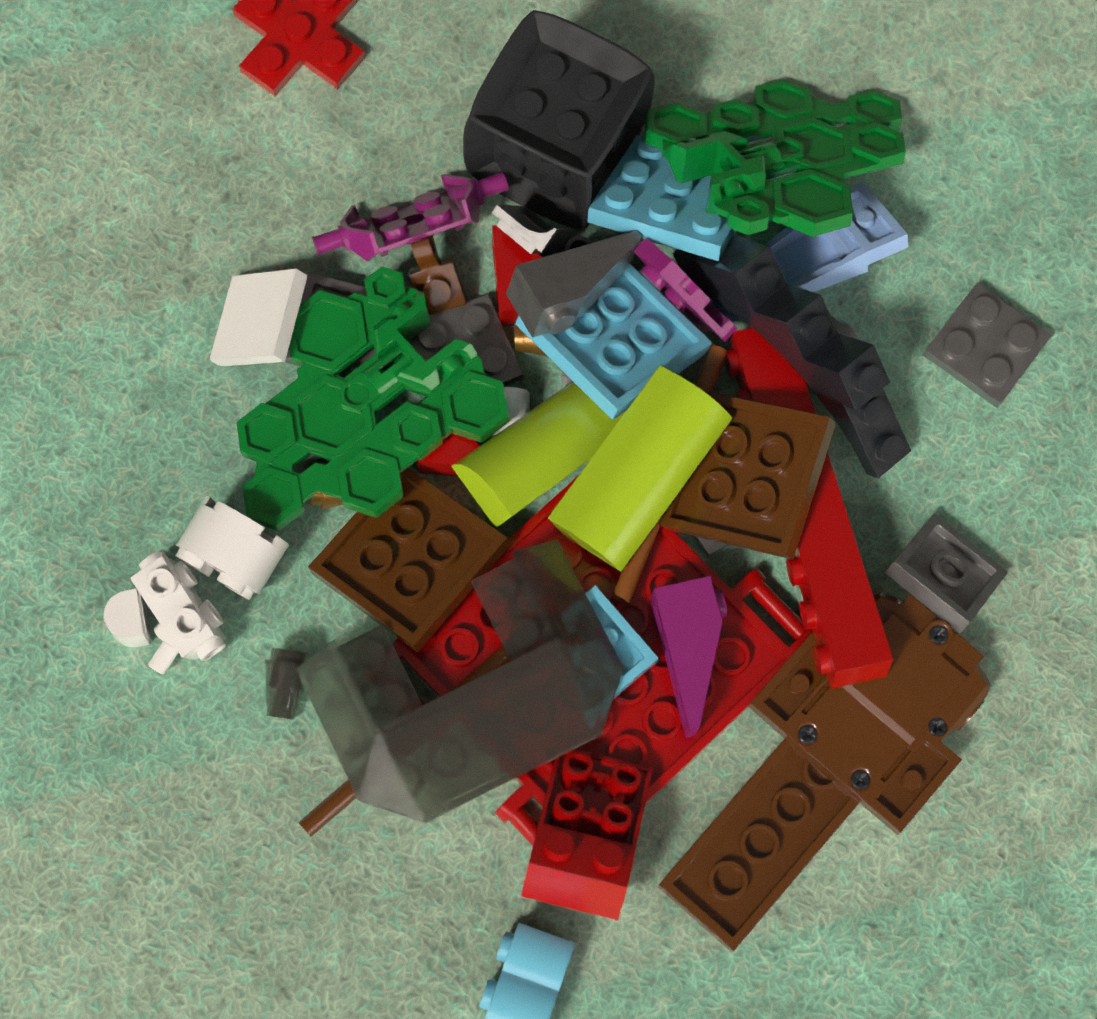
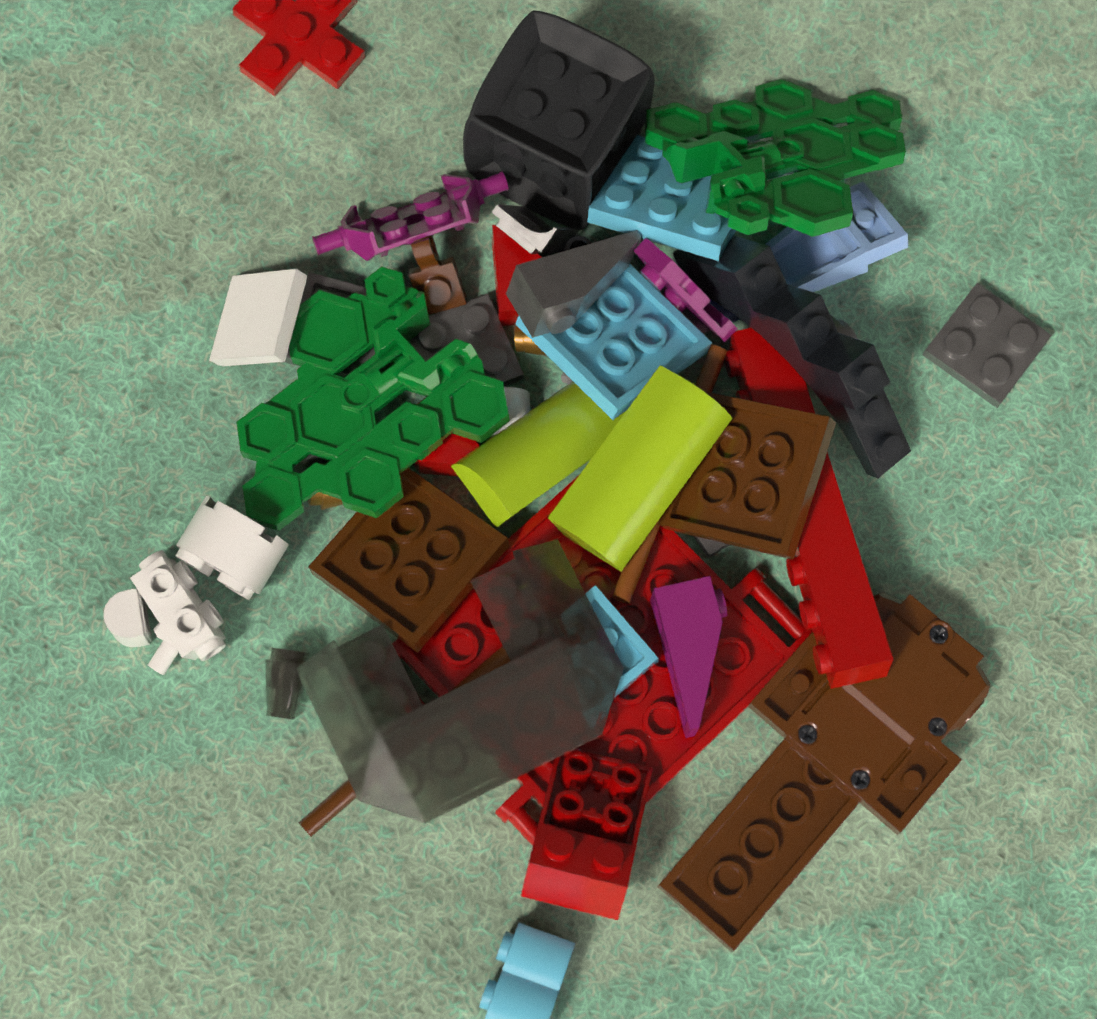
(946, 573): flat silver plate -> none

